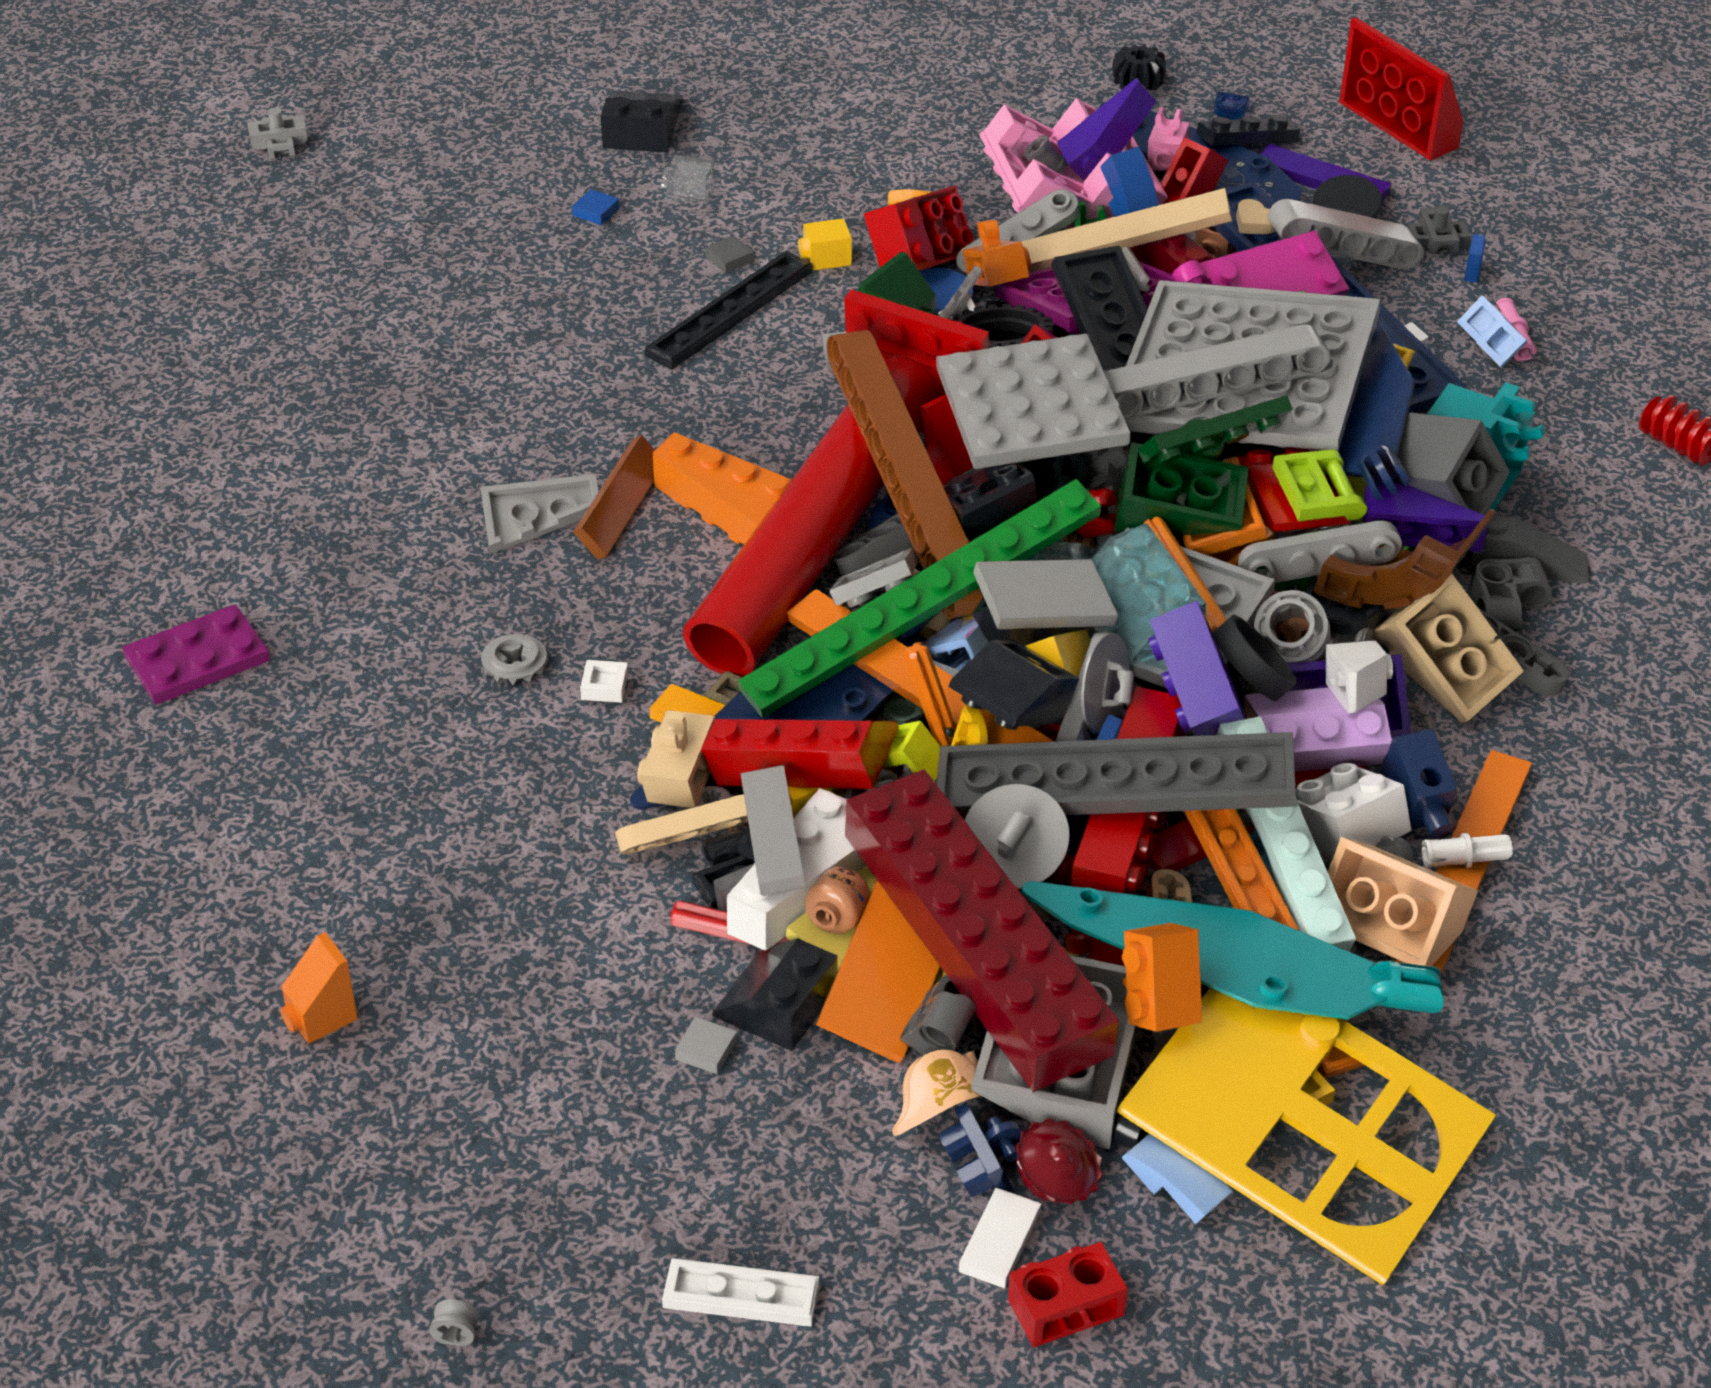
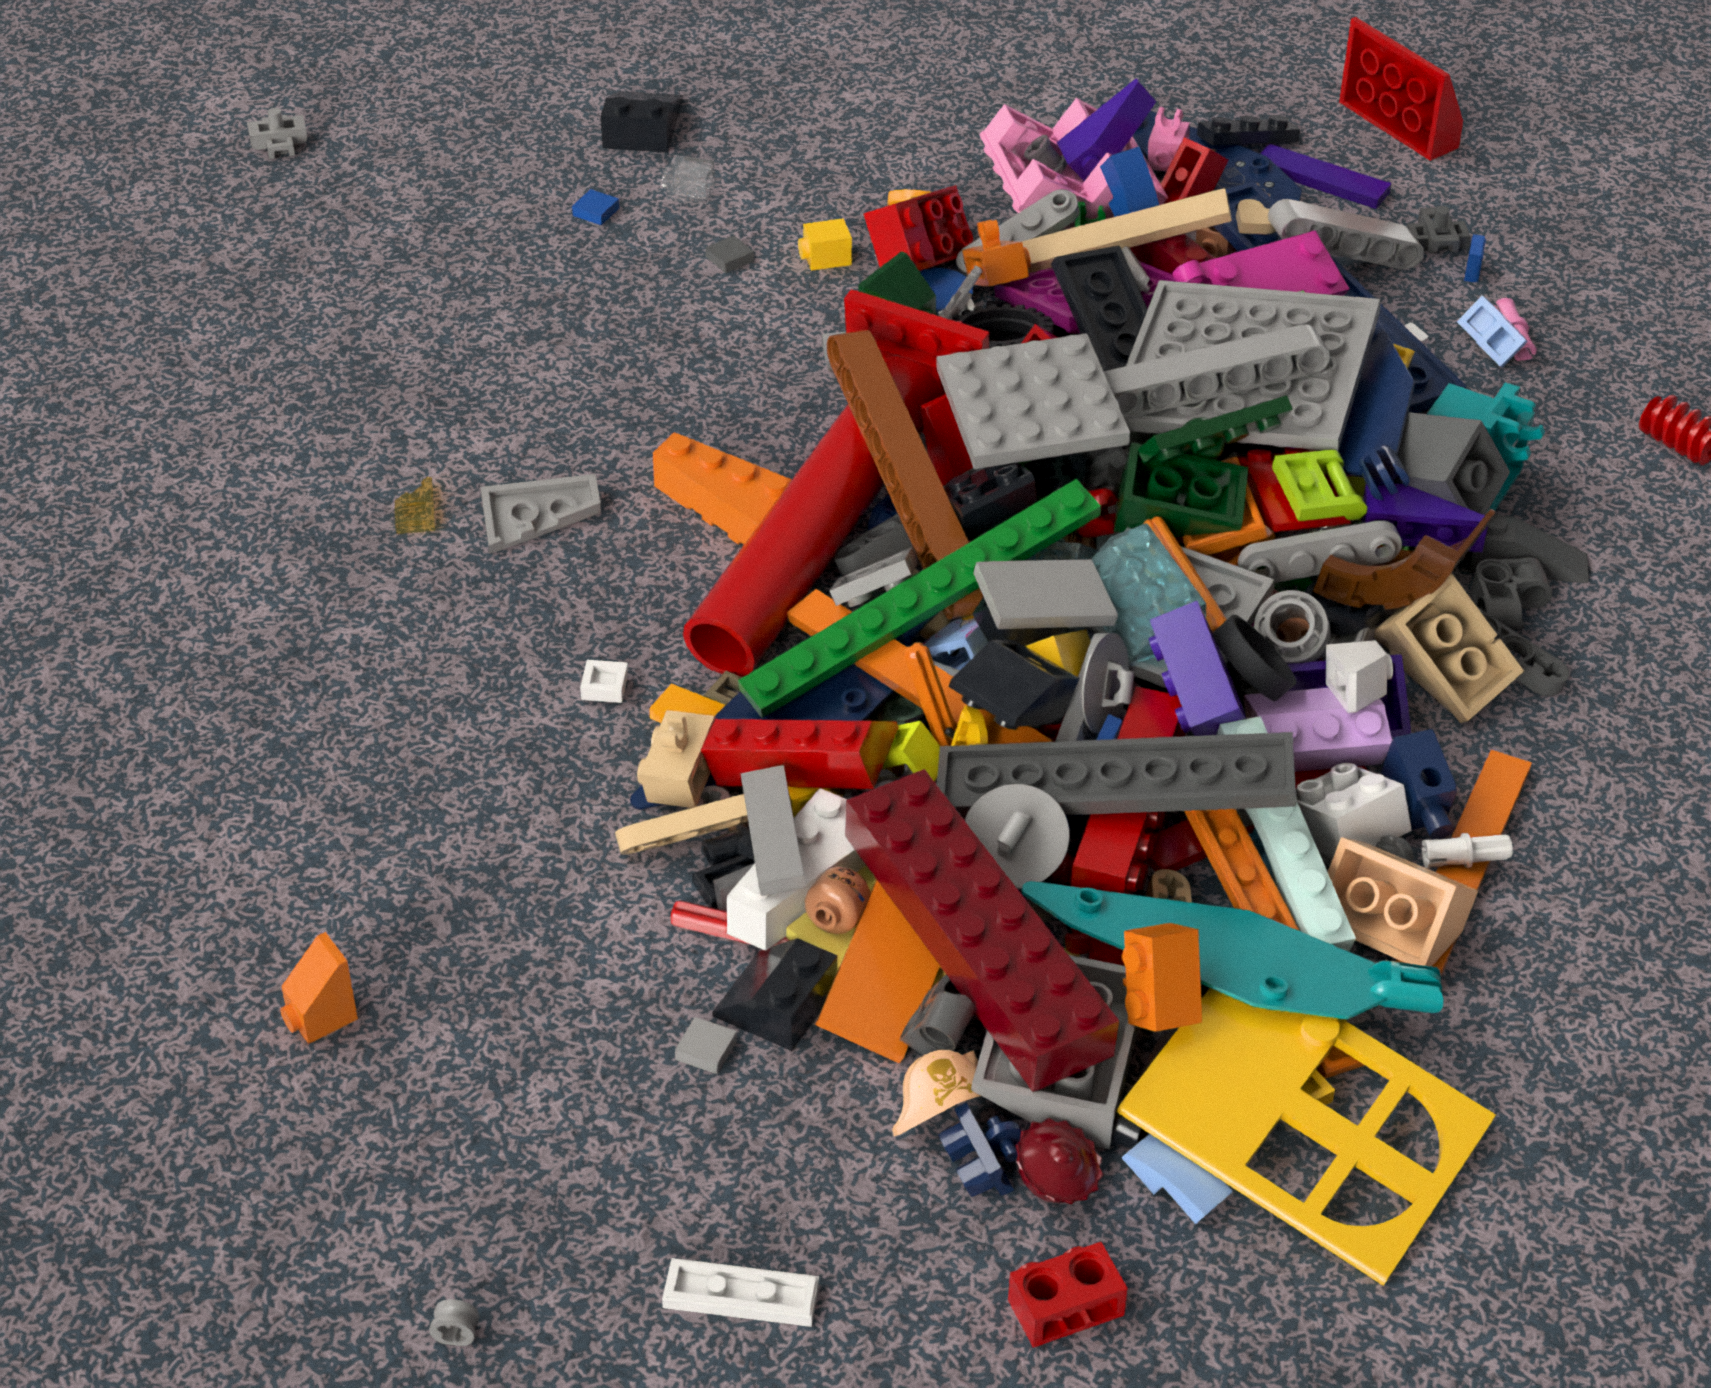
(195, 654): magenta plate -> none
(416, 510): none -> clear yellow tile
(510, 648): light grey gear -> none
(617, 499): dark orange tile -> none
(728, 310): black tile -> none
(1000, 1237): white tile -> none
(1139, 63): black gear -> none
(1231, 105): clear blue tile -> none
(1350, 195): black tile -> none

